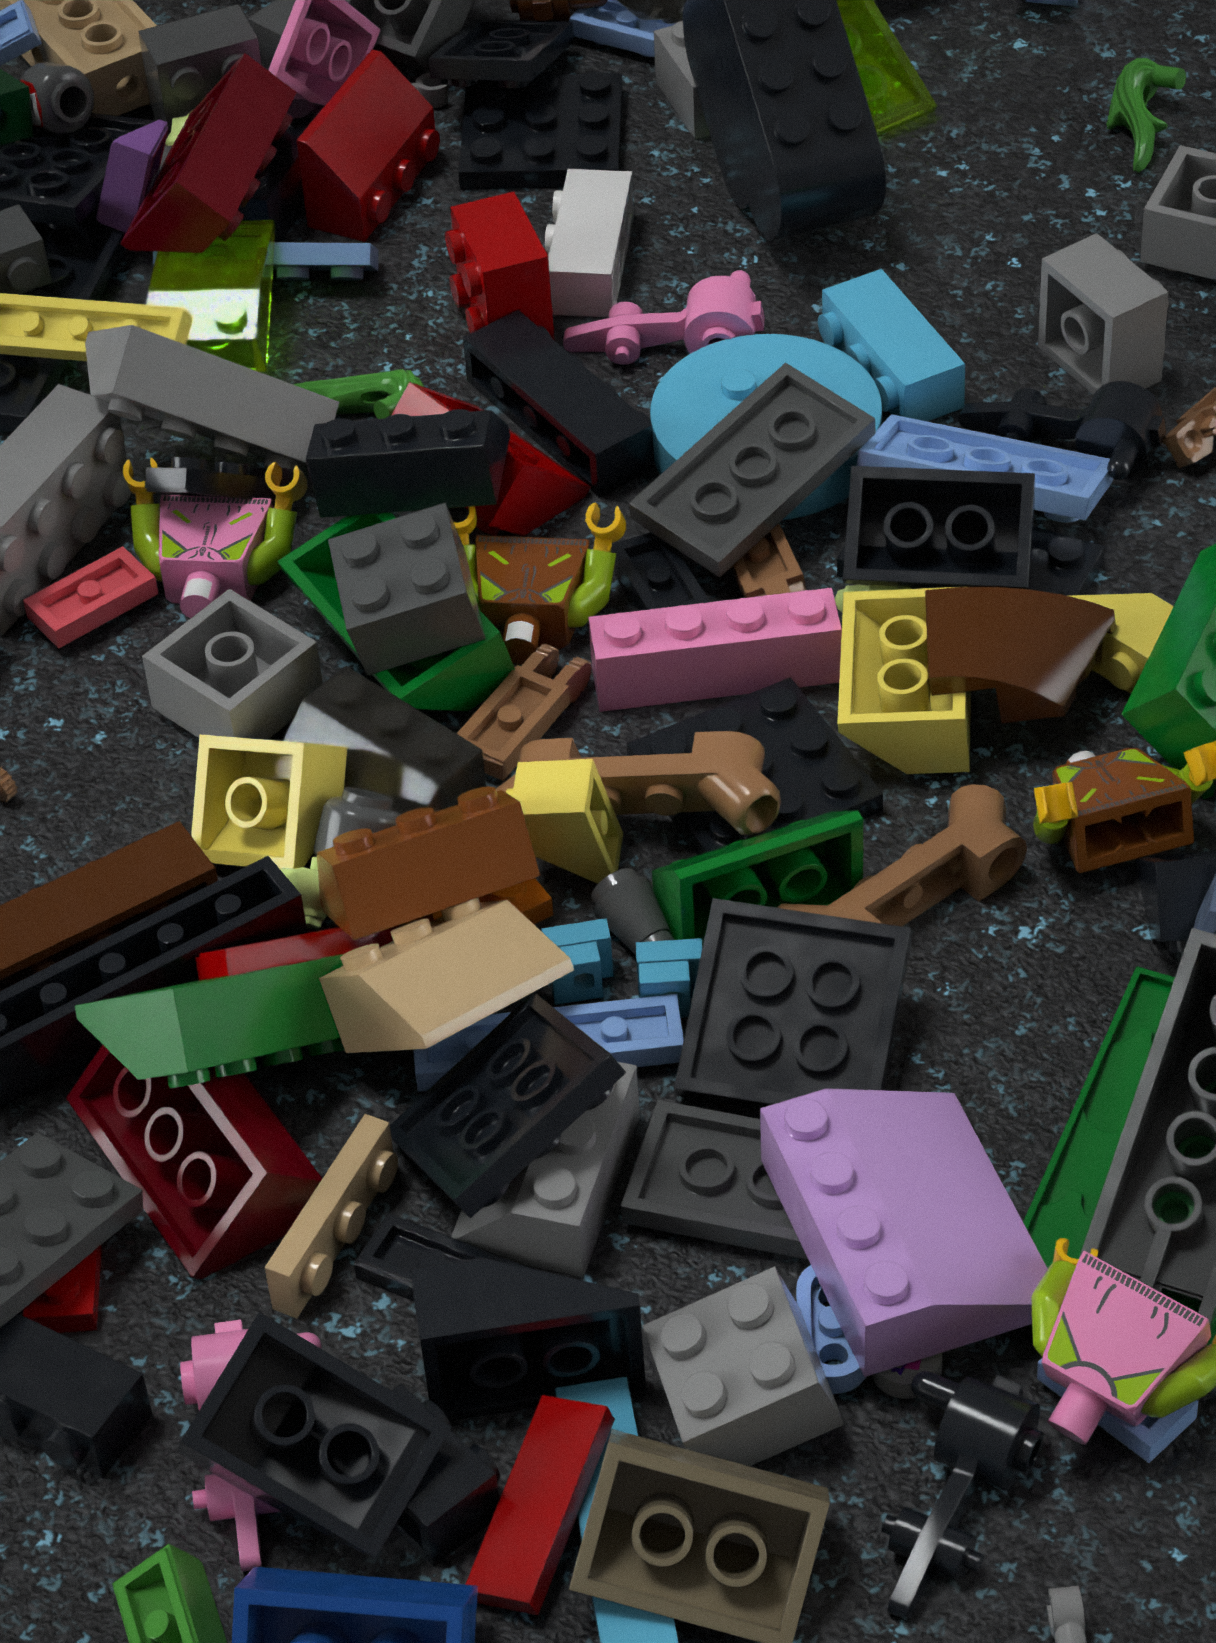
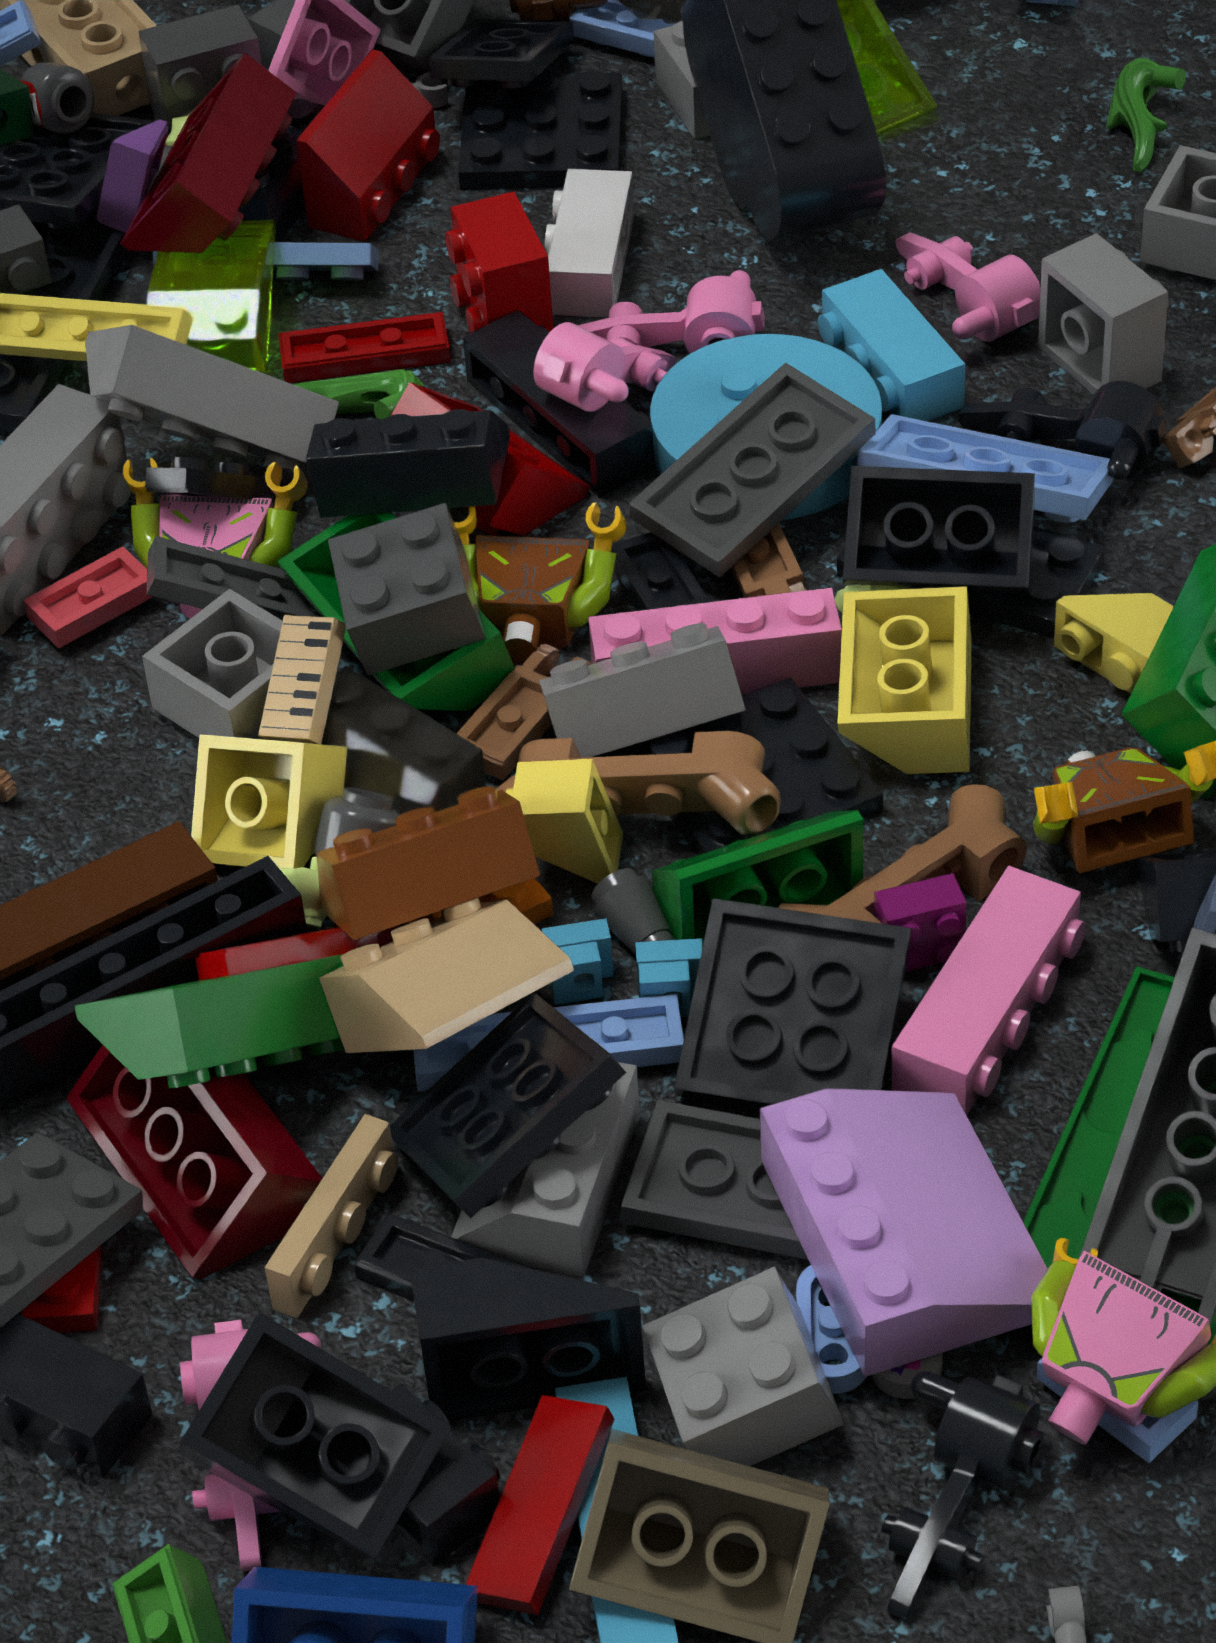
(201, 575): none -> dark grey plate
(302, 679): none -> tan tile
(364, 347): none -> red tile
(595, 370): none -> bright pink piece
(643, 691): none -> light grey brick
(932, 911): none -> magenta piece
(988, 299): none -> bright pink piece
(989, 989): none -> bright pink brick
(1016, 641): reddish brown slope -> none

